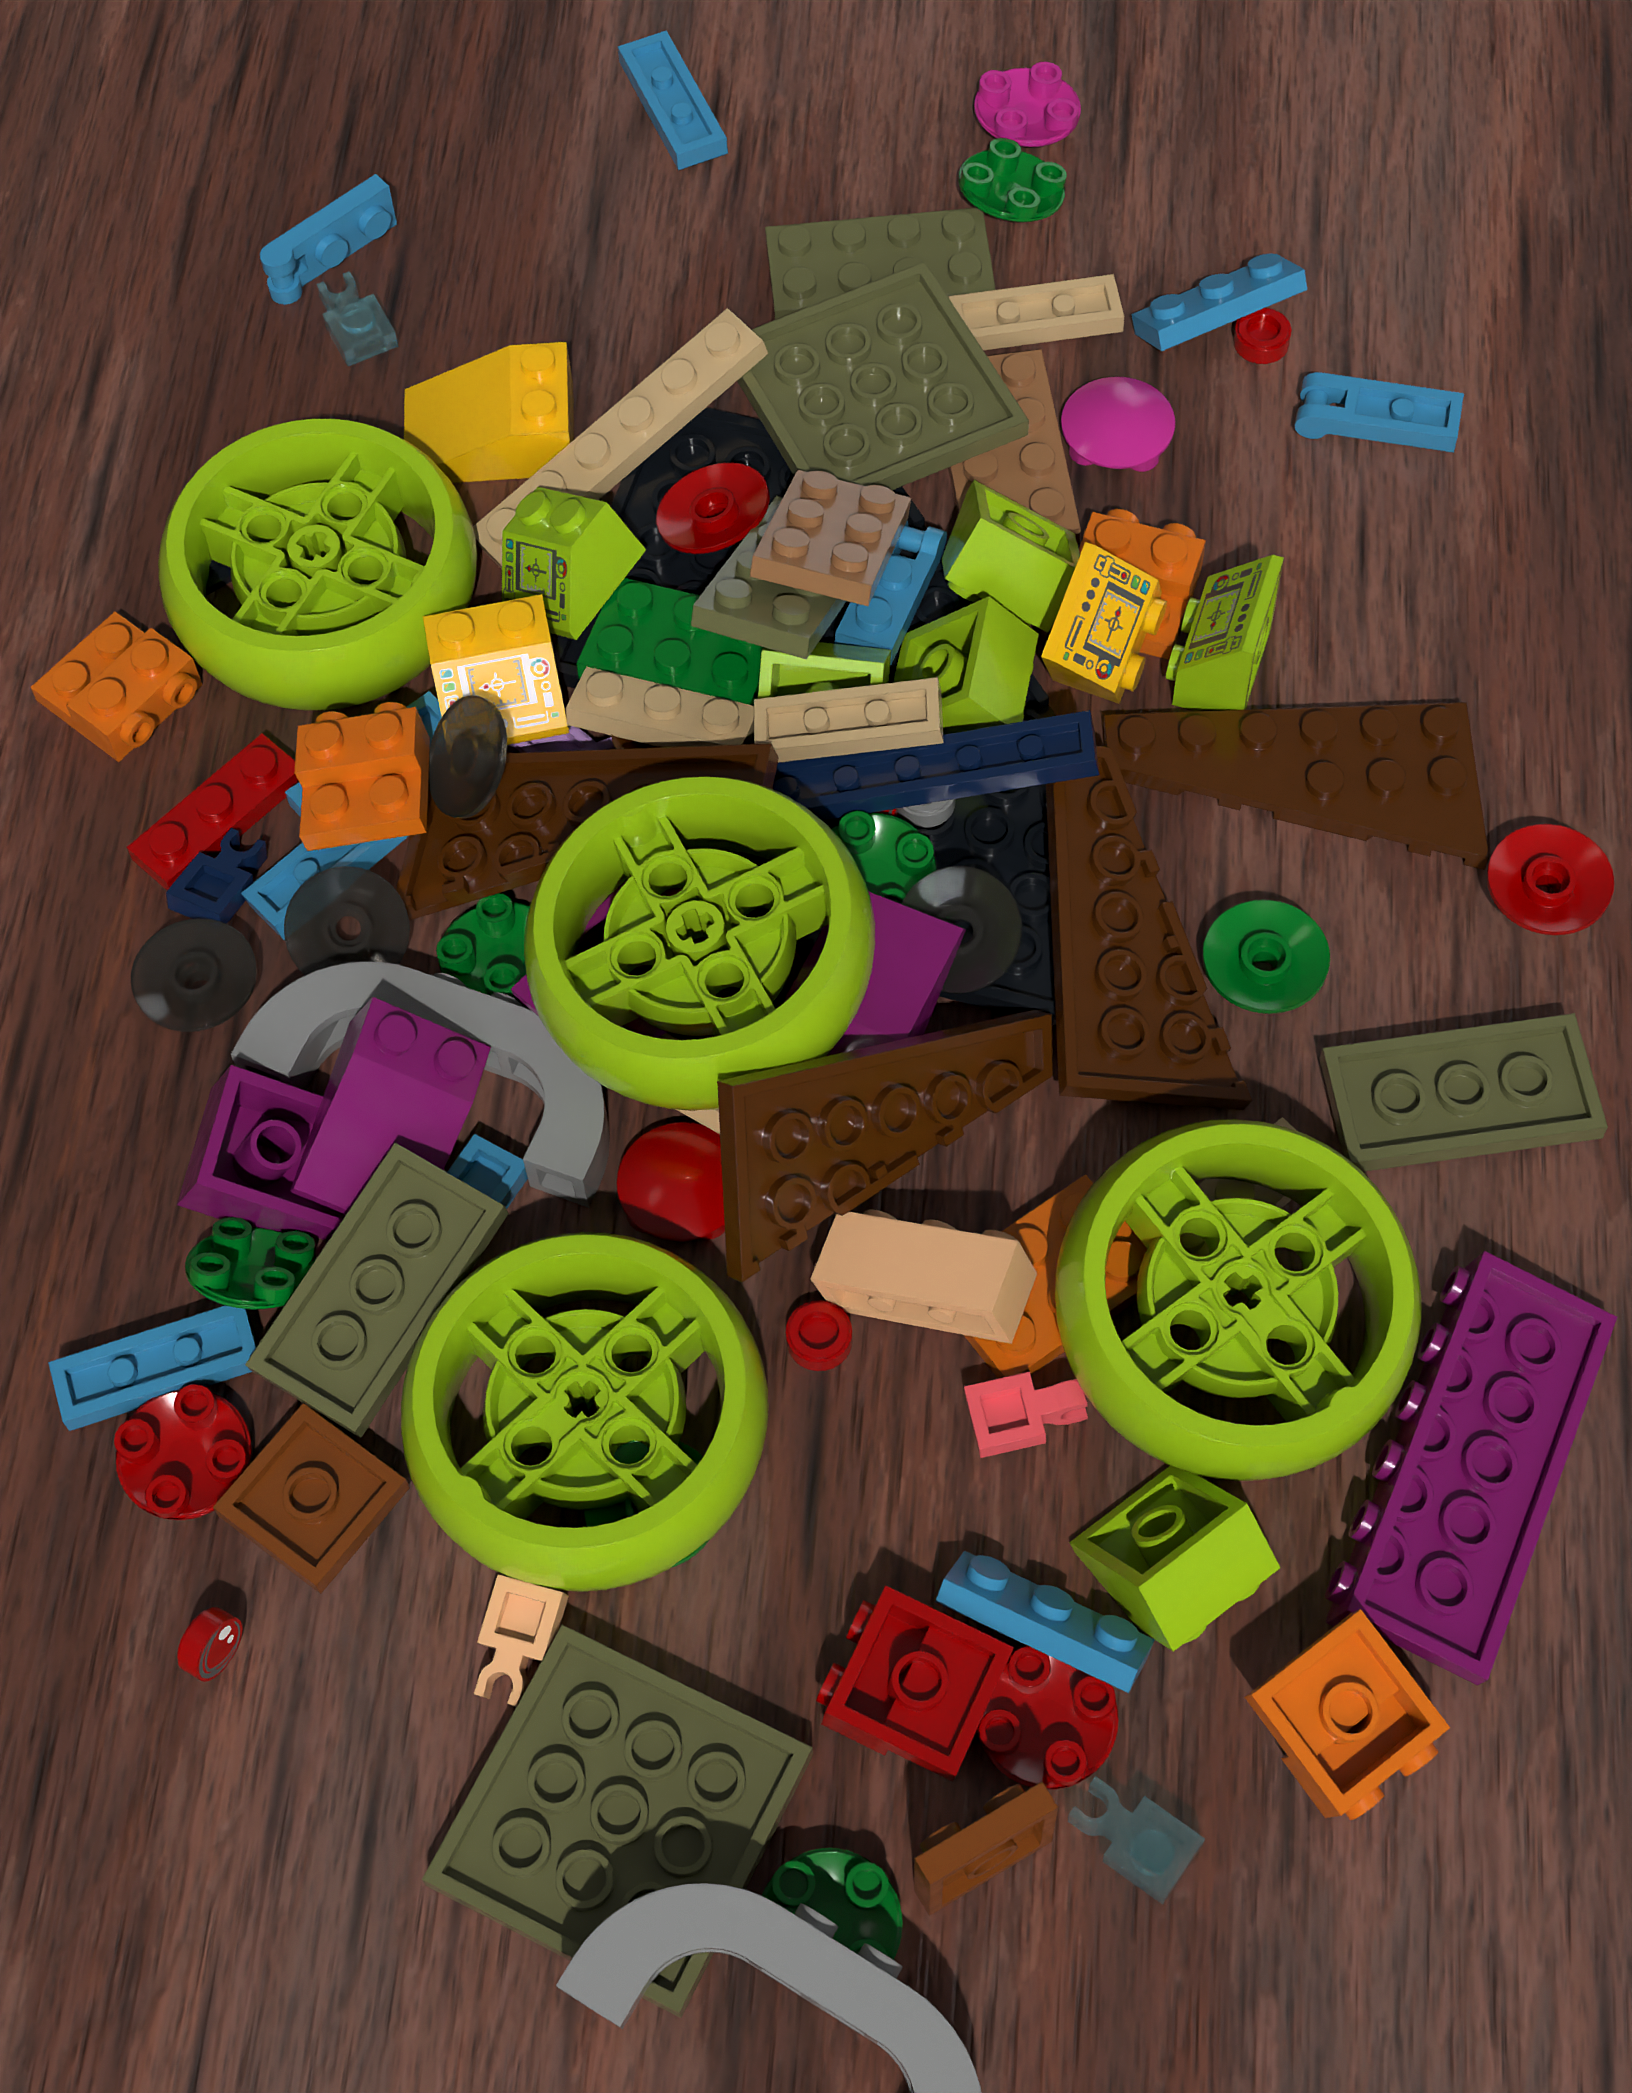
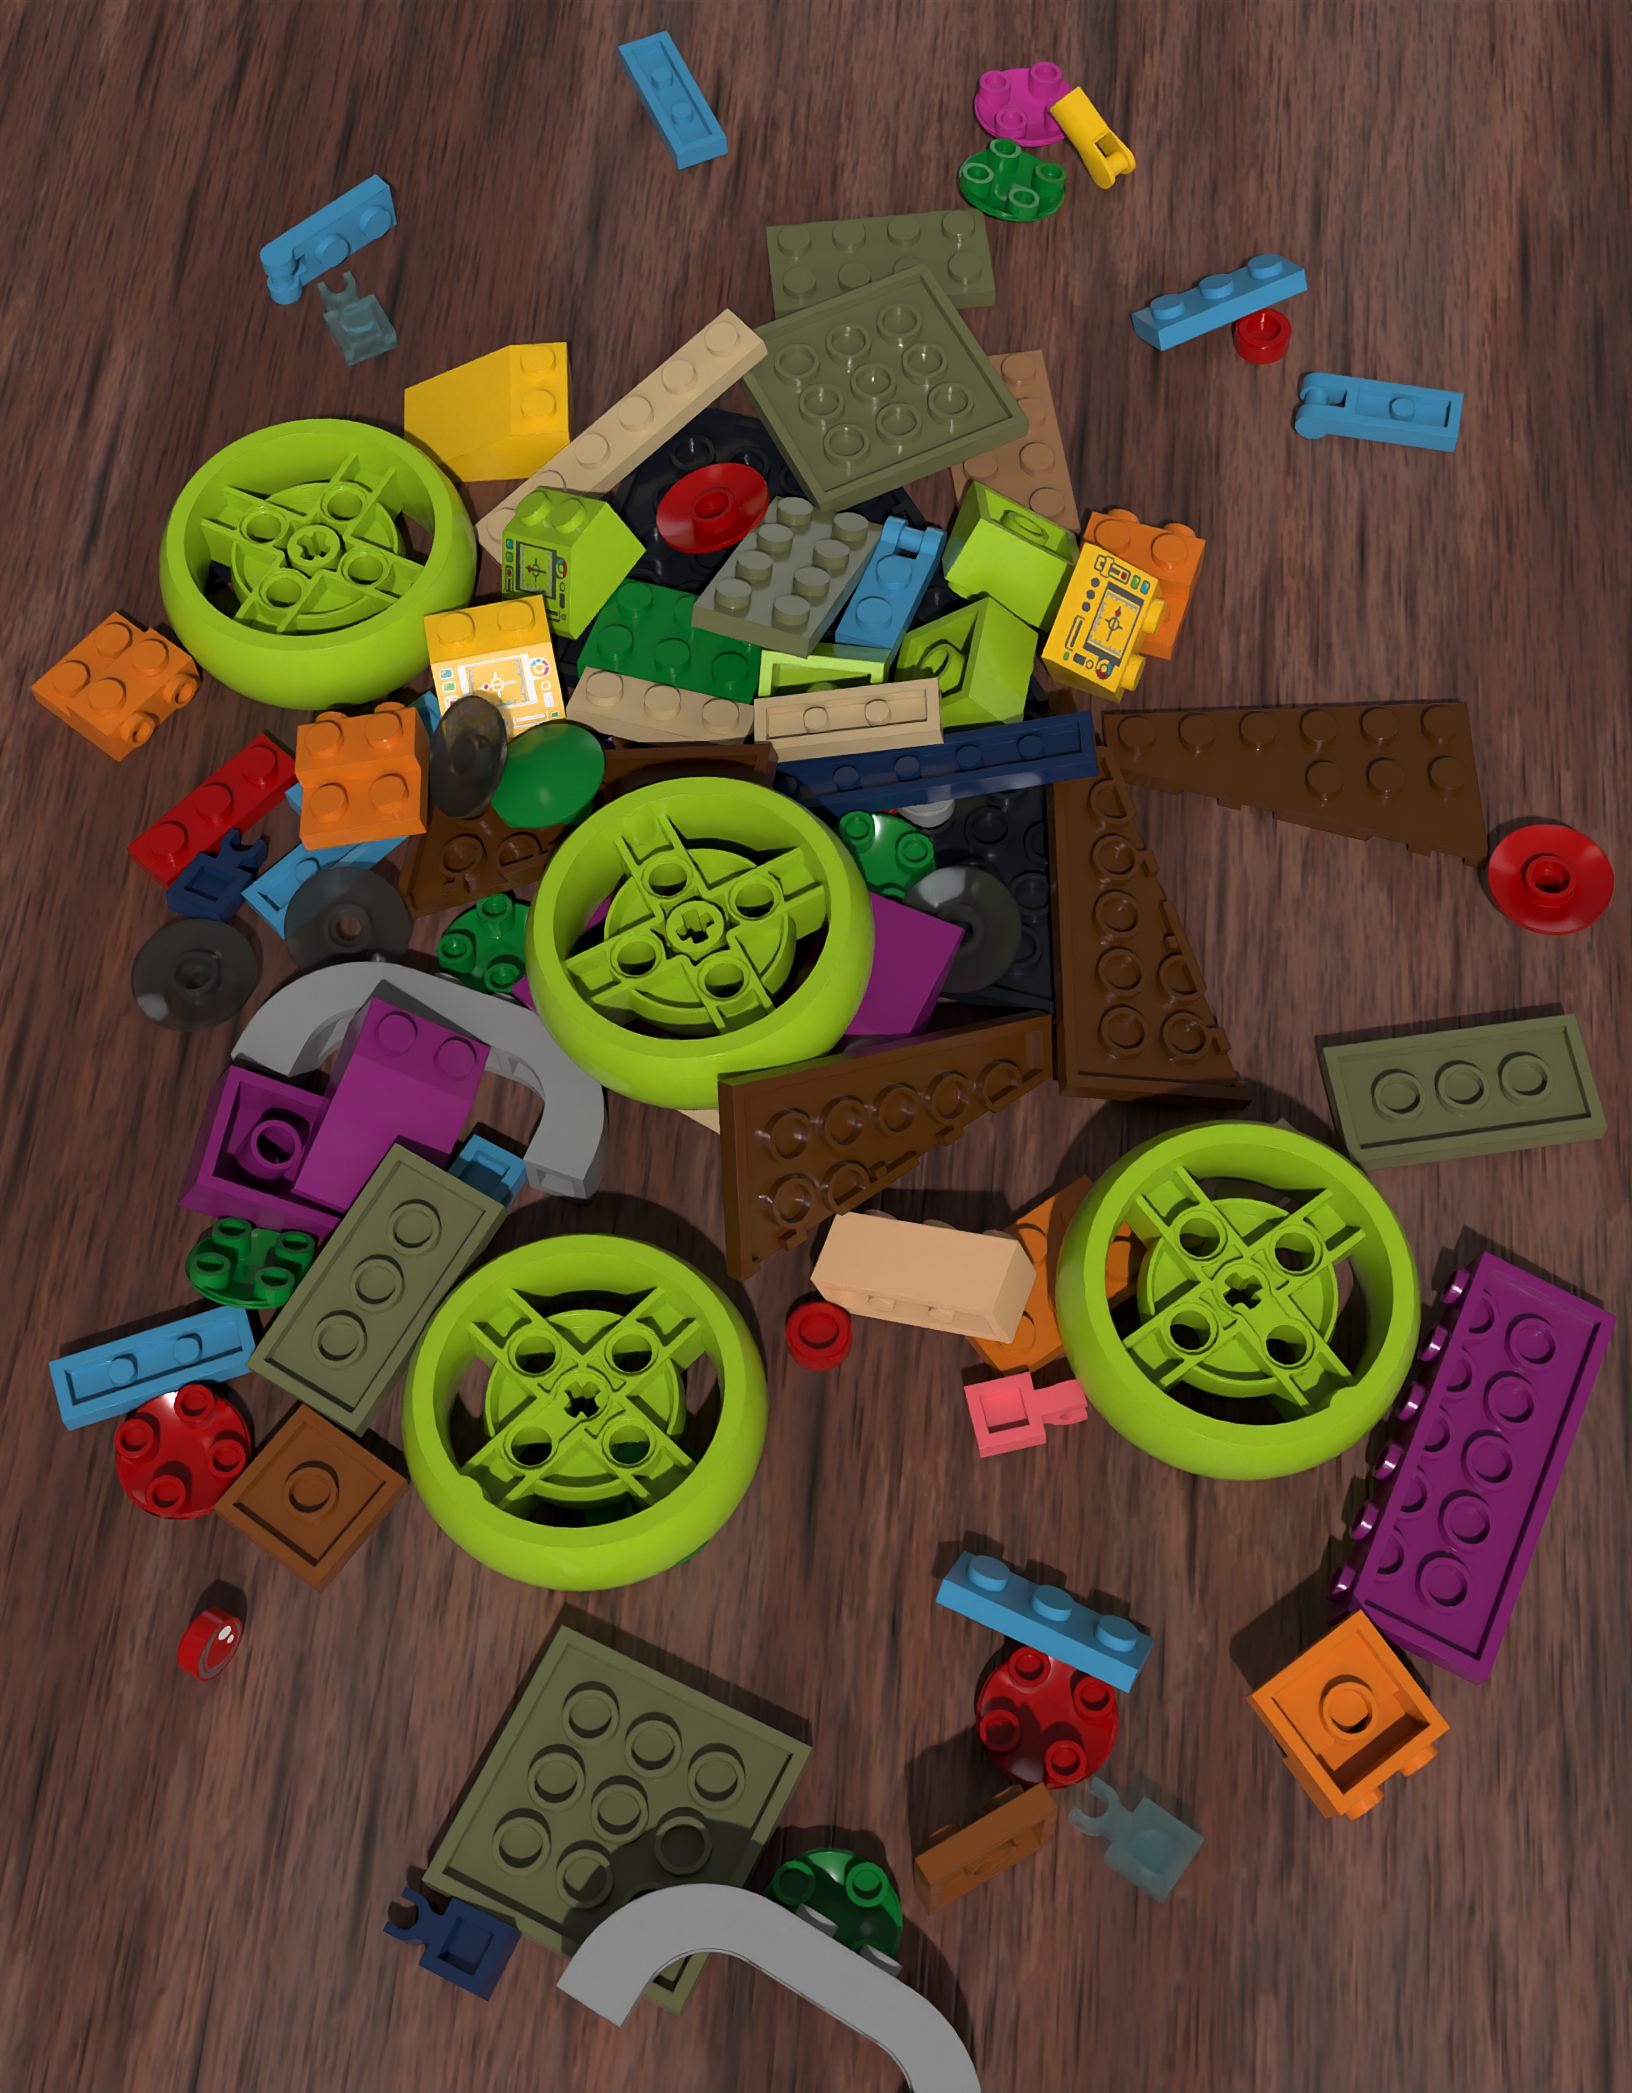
(462, 1945): none -> dark blue plate
(519, 1626): light nougat plate -> none
(550, 777): none -> green dish
(674, 1183): red dish -> none
(831, 537): medium nougat plate -> none
(913, 1682): red plate -> none
(1042, 312): tan plate -> none
(1086, 130): none -> yellow bar
(1118, 424): dark pink dish -> none
(1177, 1555): lime slope -> none
(1225, 637): lime slope -> none
(1269, 934): green dish -> none

